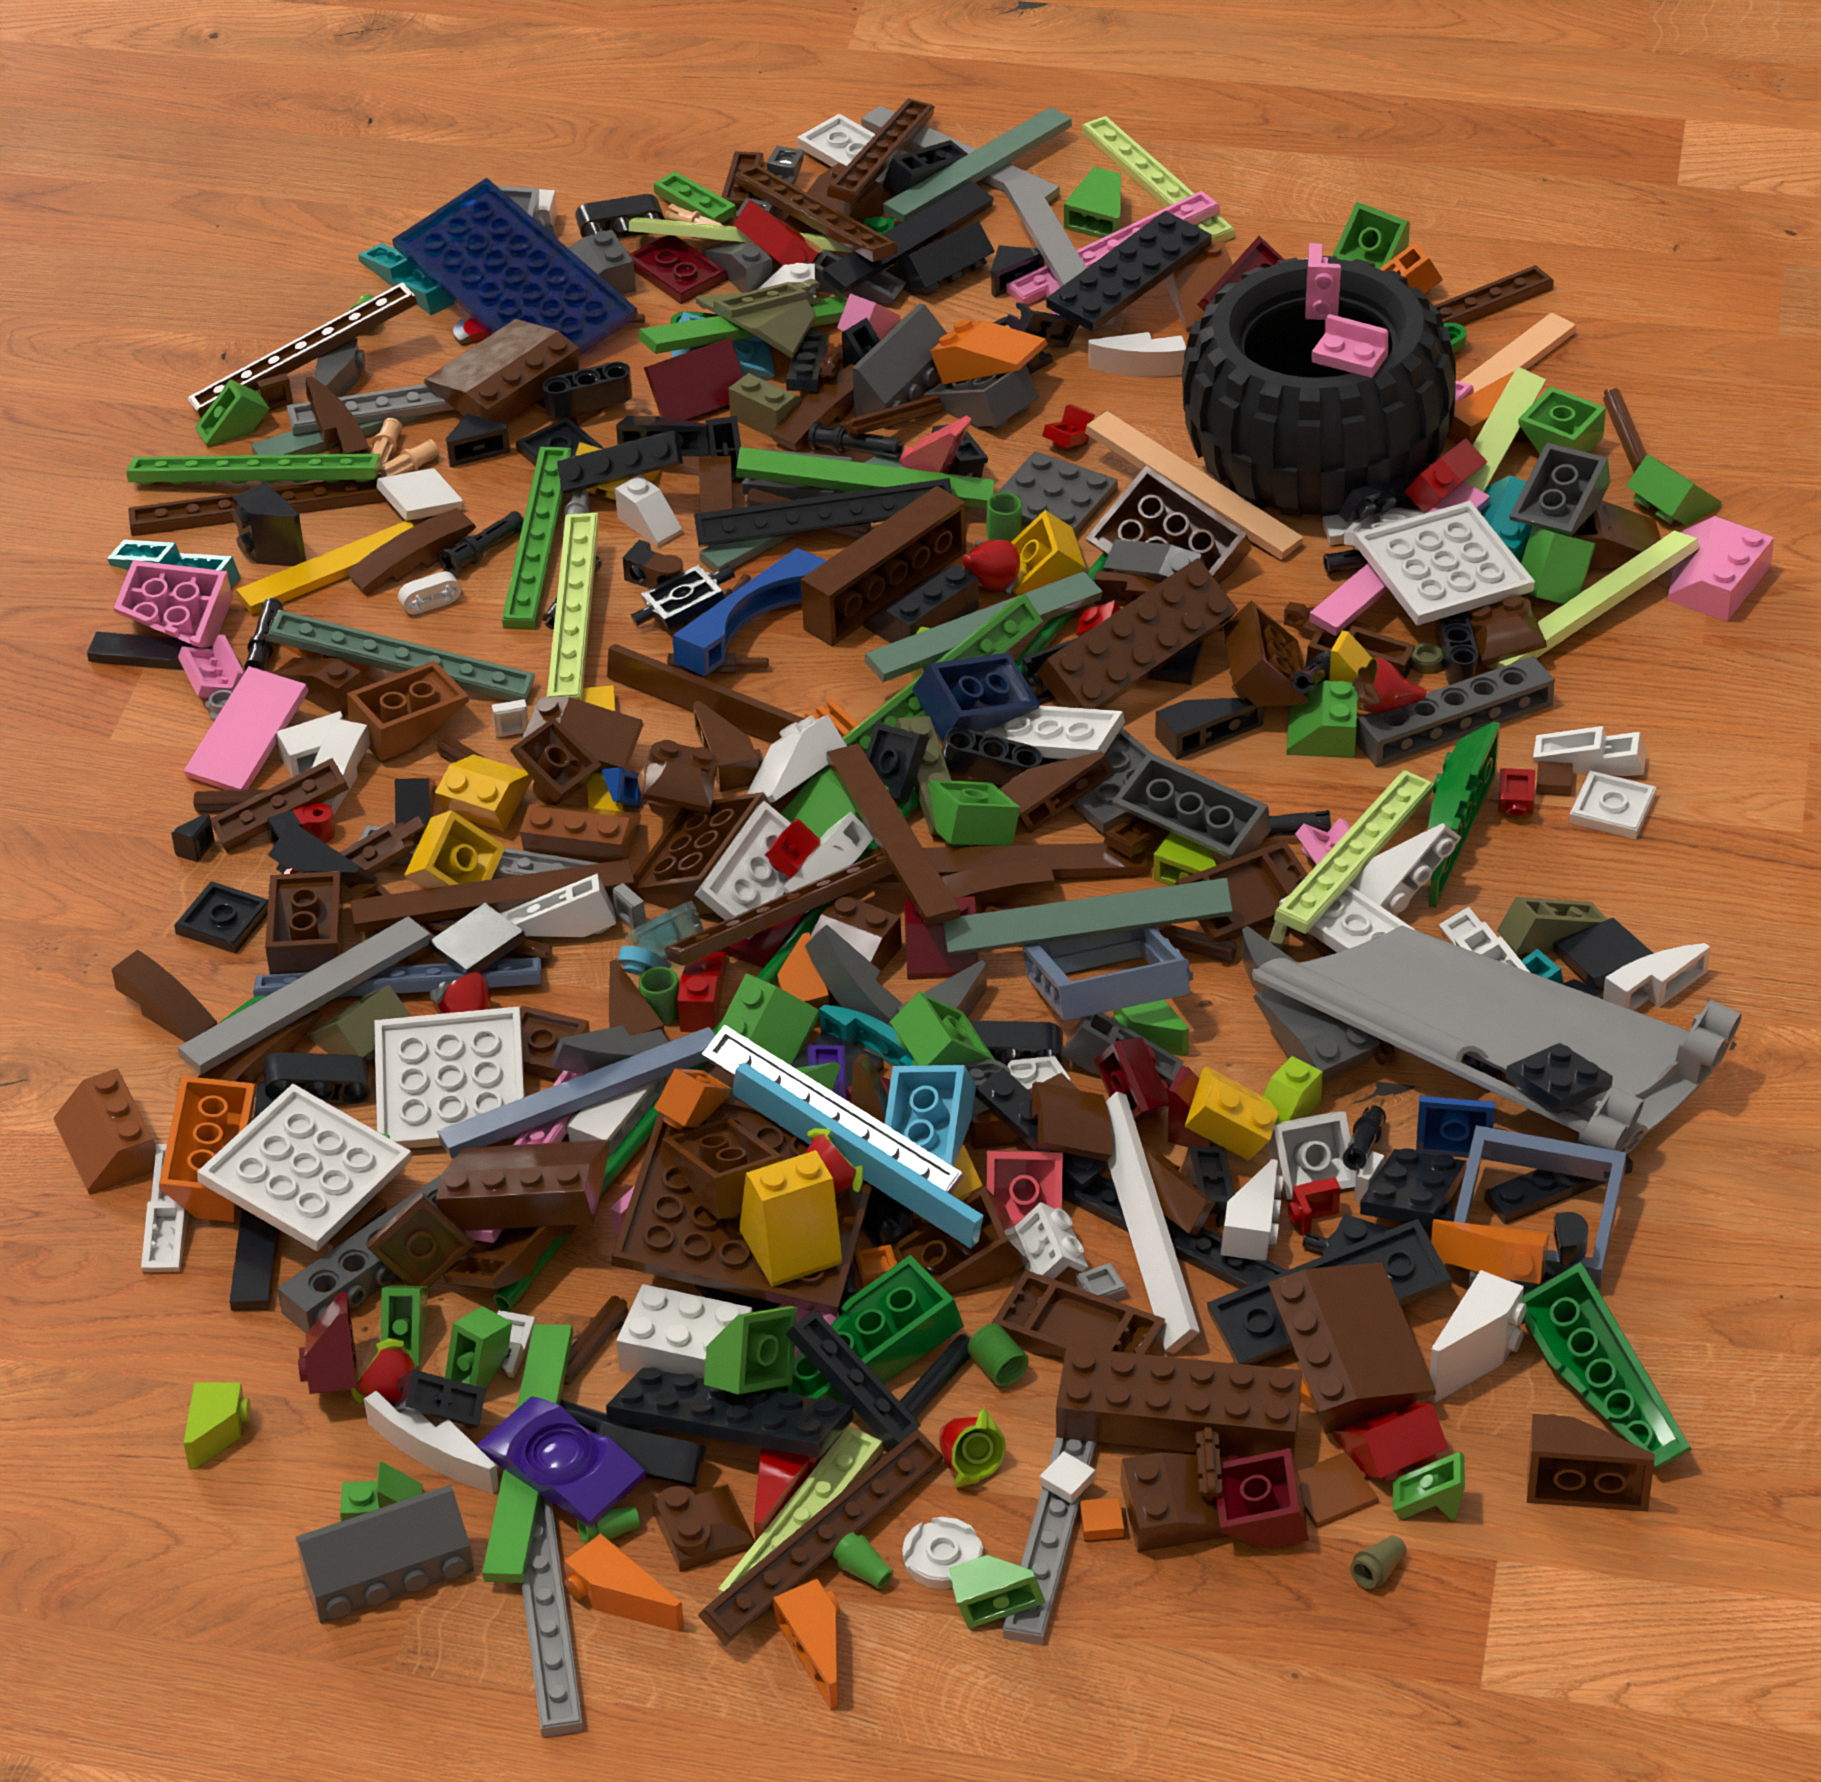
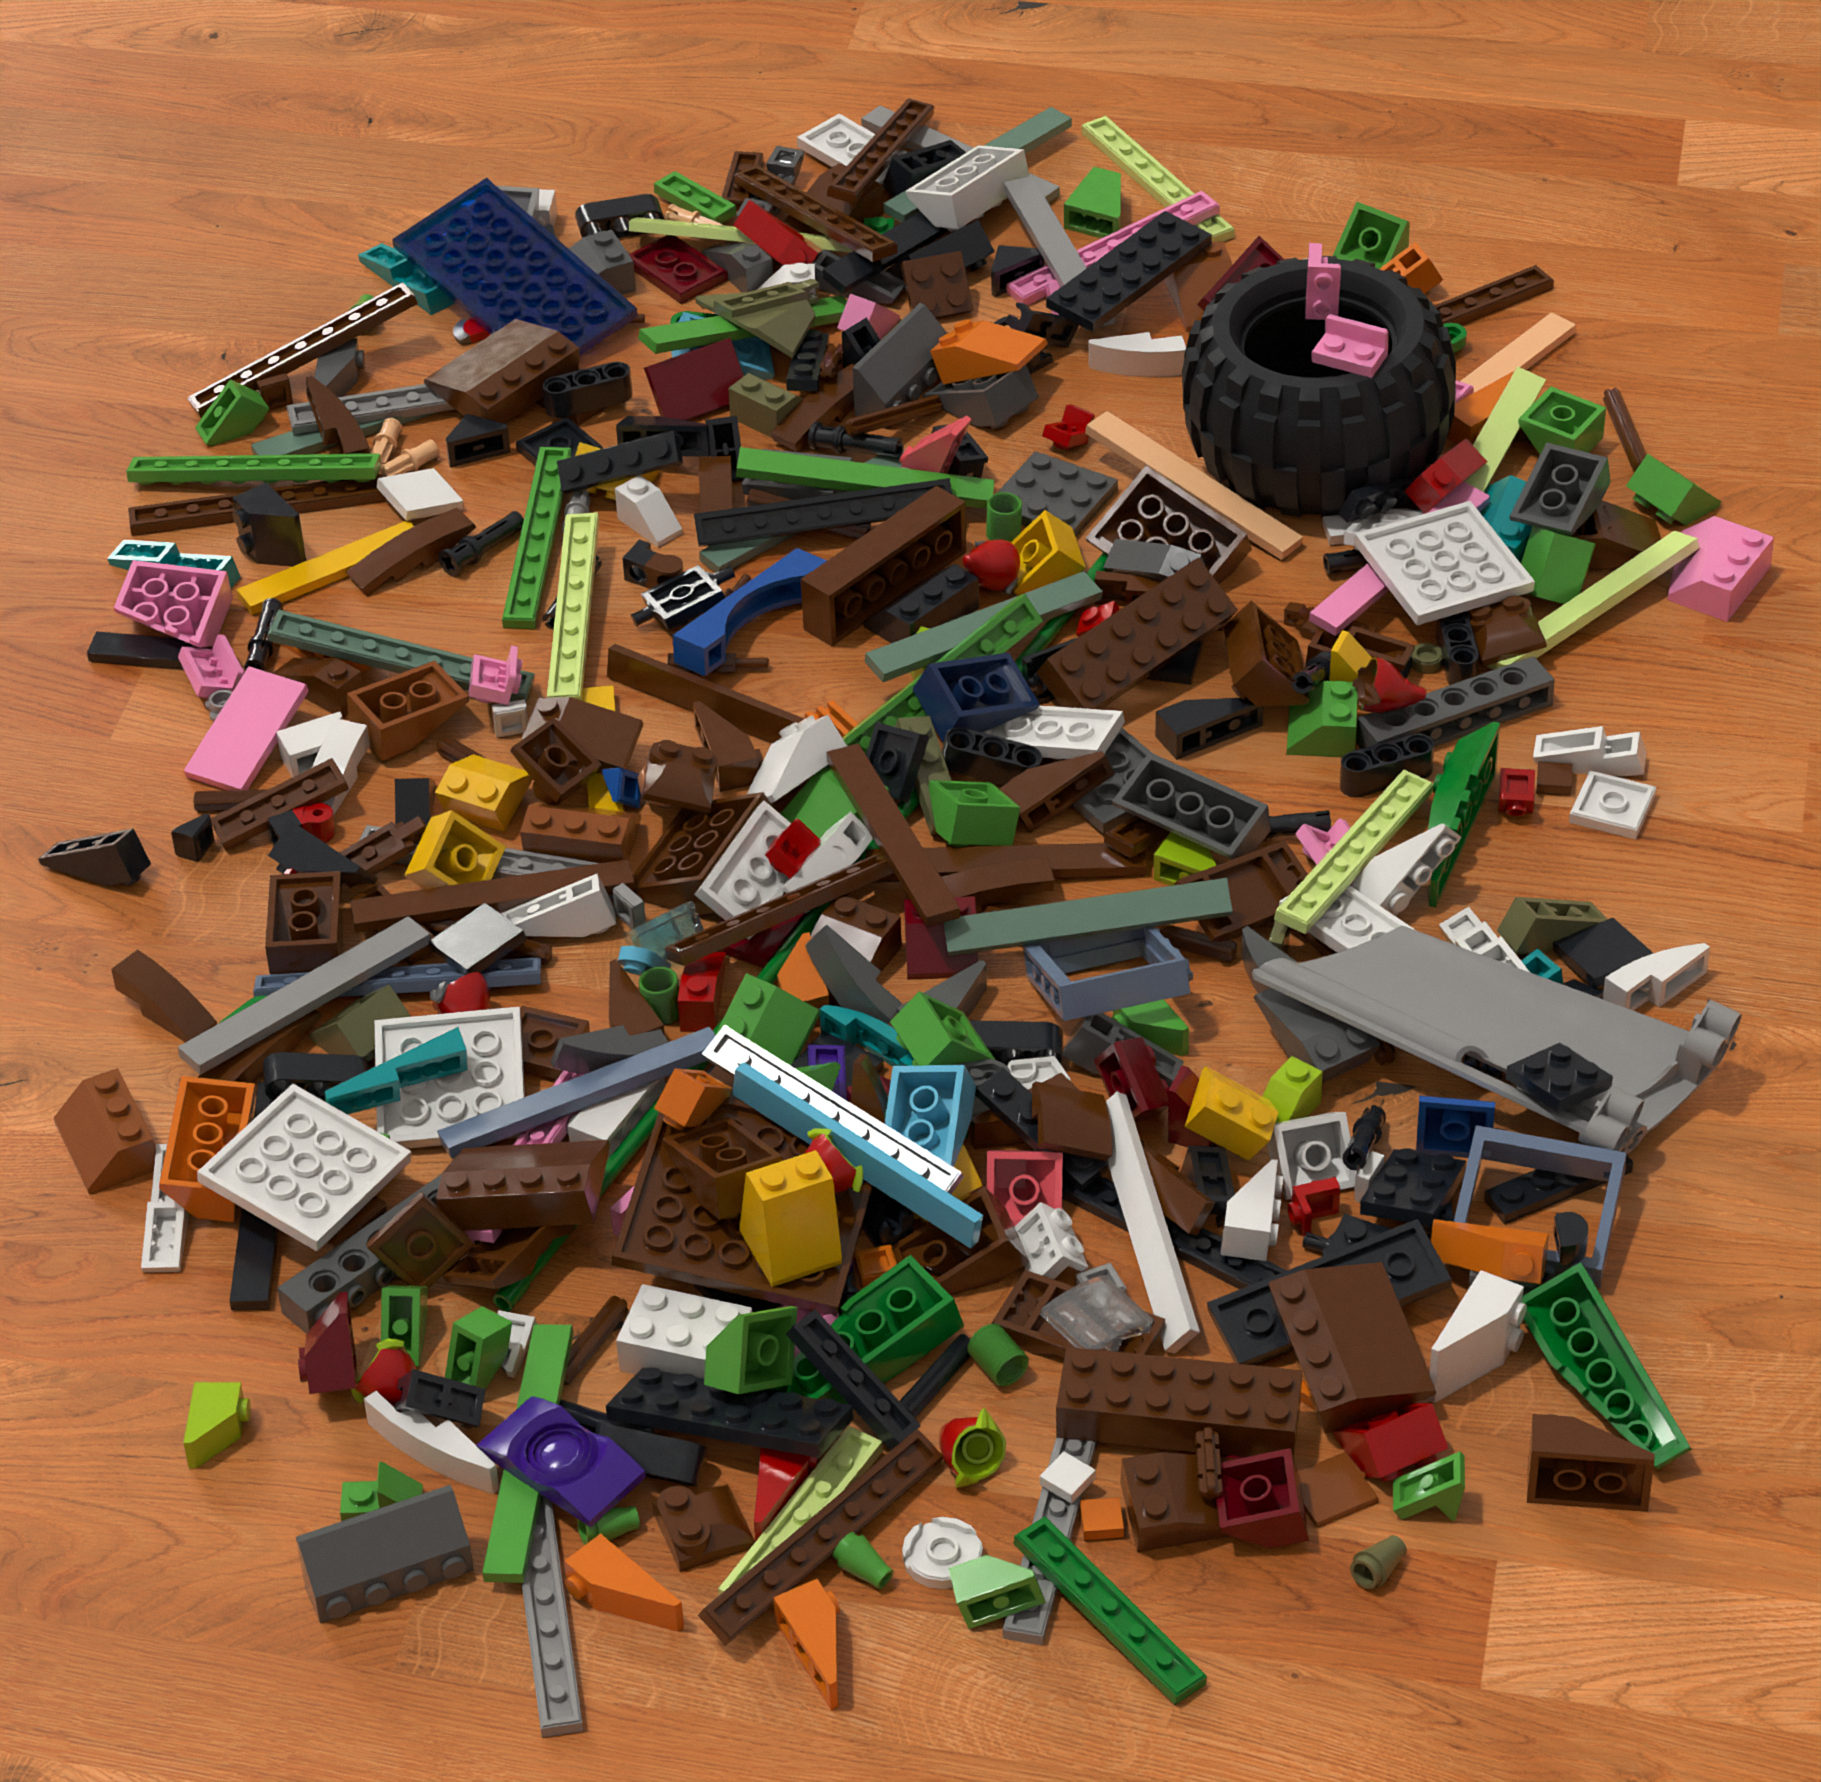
(100, 858): none -> black slope
(222, 917): black tile -> none
(382, 1084): none -> teal slope
(429, 593): white beam -> none
(495, 679): none -> bright pink bracket
(938, 283): none -> reddish brown plate
(968, 186): none -> white slope
(1096, 1315): none -> clear slope
(1110, 1610): none -> green tile
(1377, 766): none -> black beam

